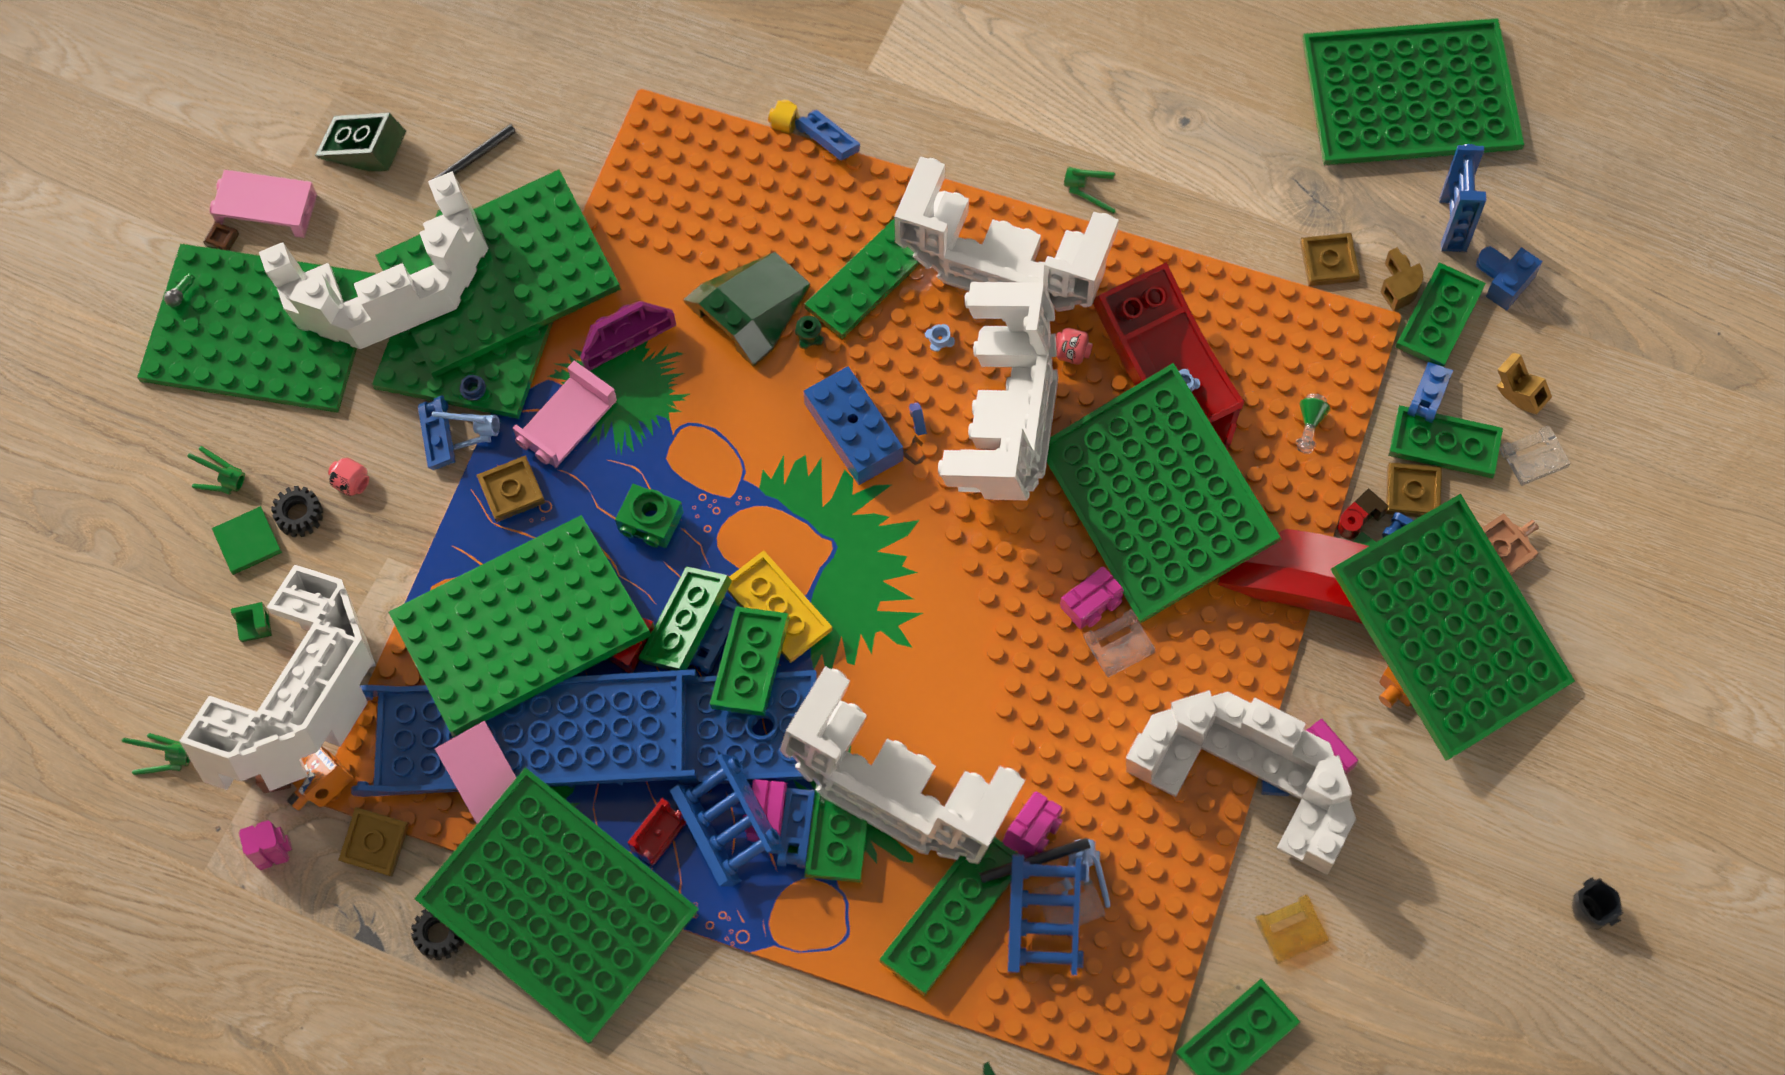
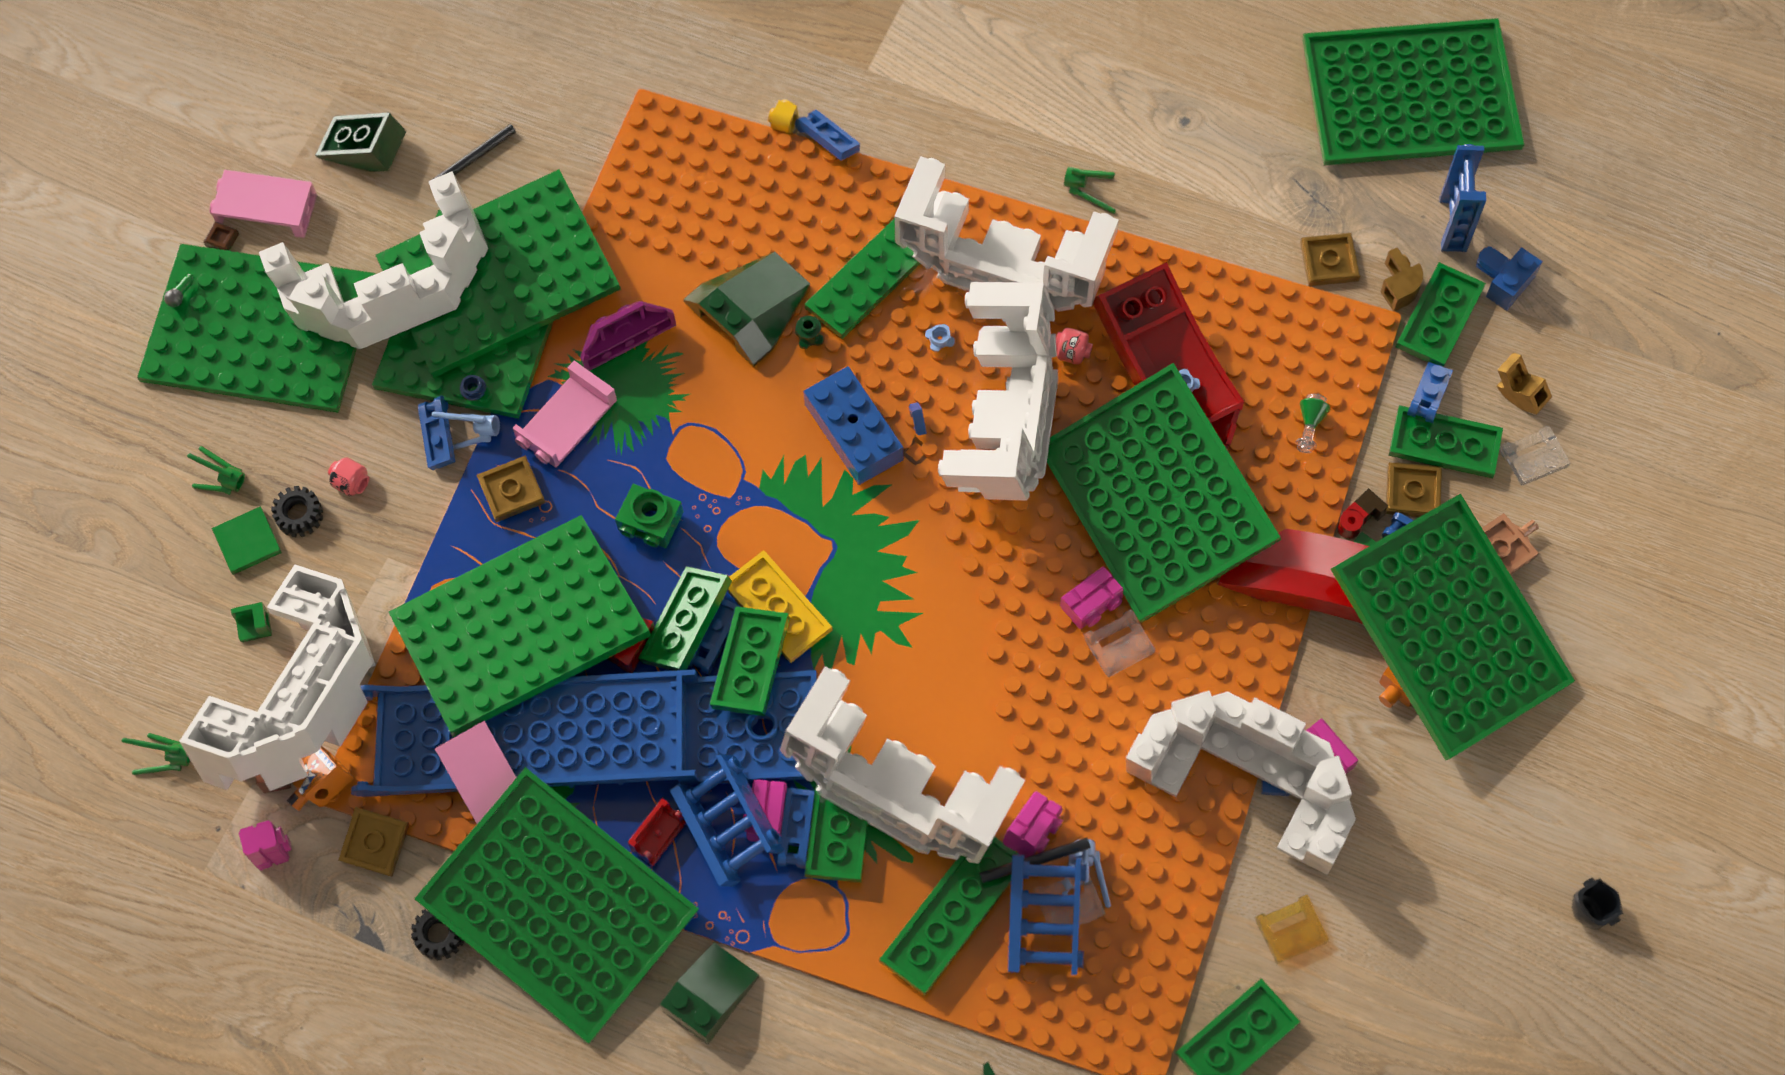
(709, 992): none -> dark green slope

